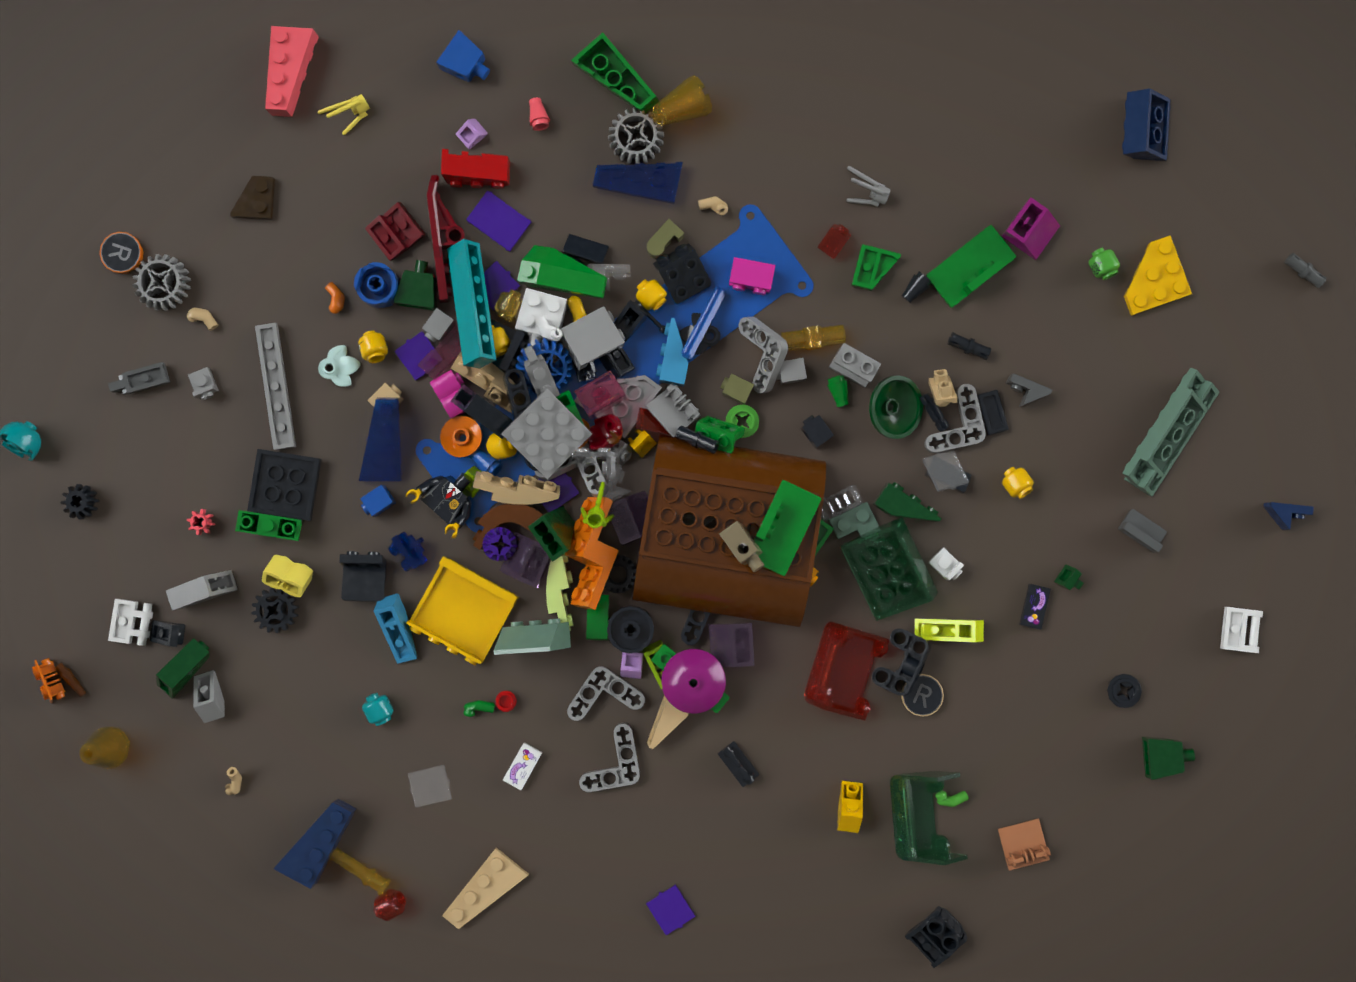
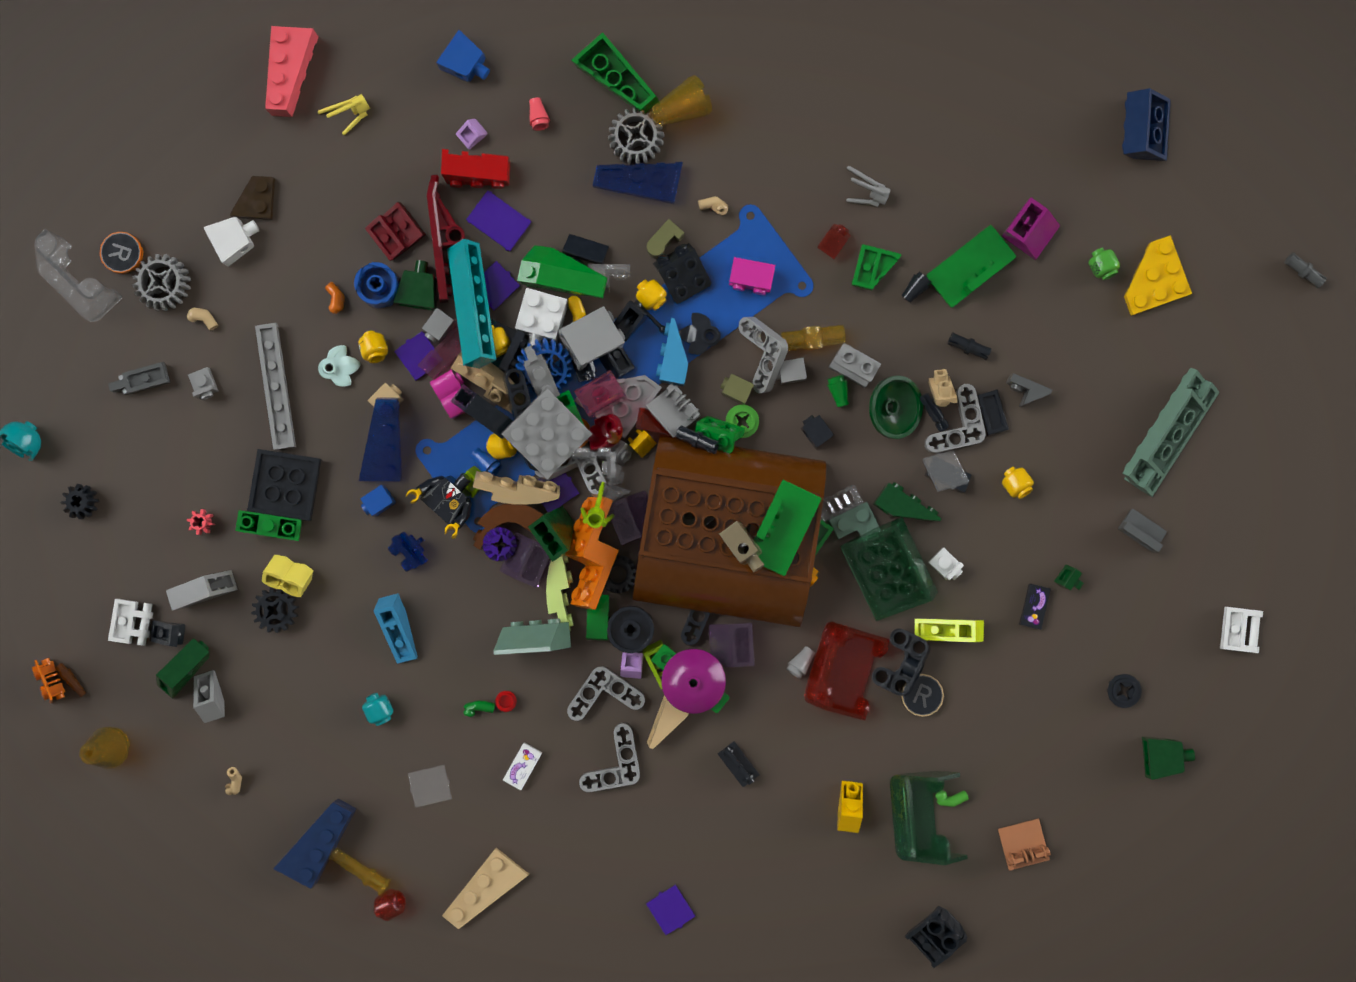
(89, 296): none -> clear windscreen
(231, 238): none -> white torso
(363, 576): black bracket -> none
(454, 429): orange dish -> none
(462, 611): yellow panel -> none
(509, 305): clear yellow head -> none
(548, 331): white arm -> none
(703, 323): axle -> none
(799, 664): none -> light grey cone
(1283, 513): dark blue slope -> none

